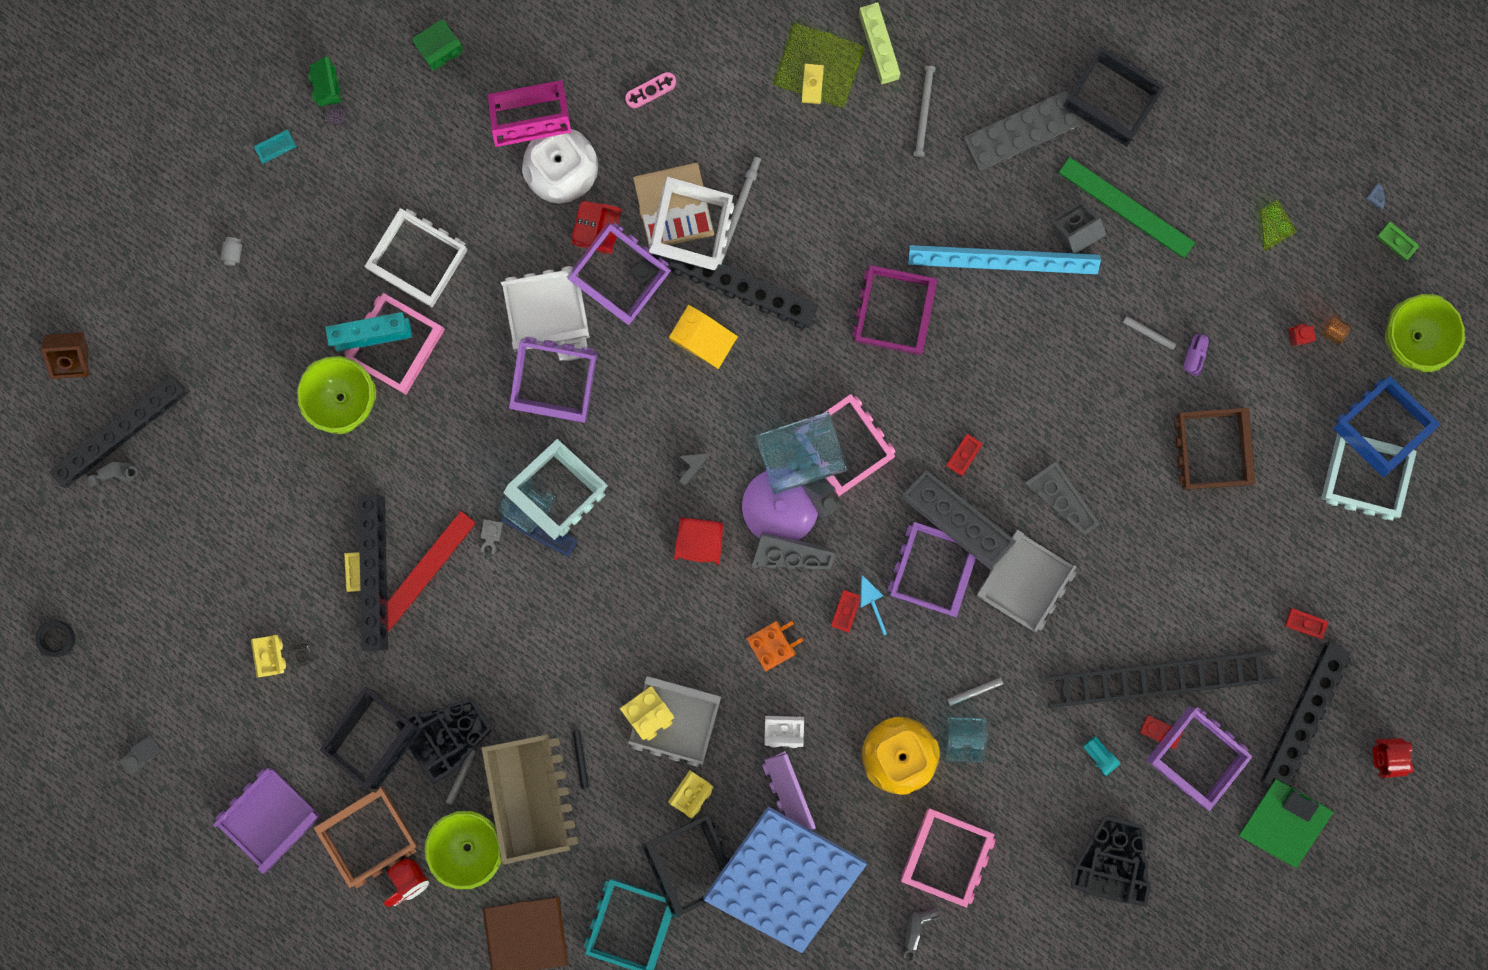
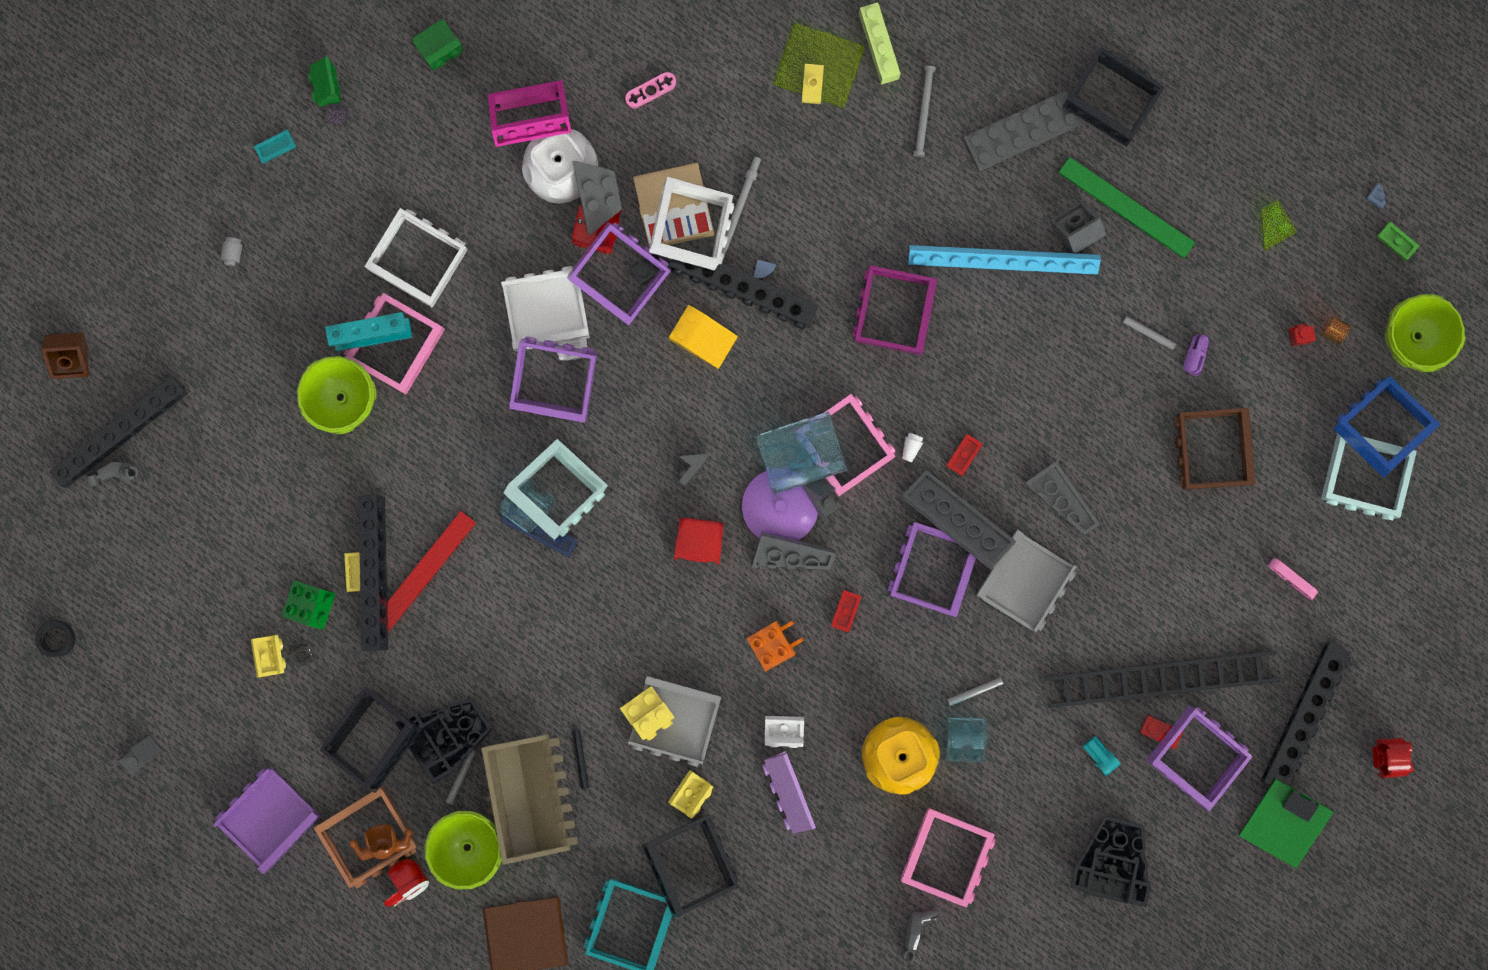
(308, 605): none -> green bracket
(381, 842): none -> dark orange piece
(491, 532): flat silver plate -> none
(597, 194): none -> dark grey wing
(763, 269): none -> sand blue tile
(785, 880): medium blue plate -> none
(869, 595): medium azure piece -> none
(911, 446): none -> white cone
(1297, 582): none -> bright pink beam
(1306, 623): red plate -> none

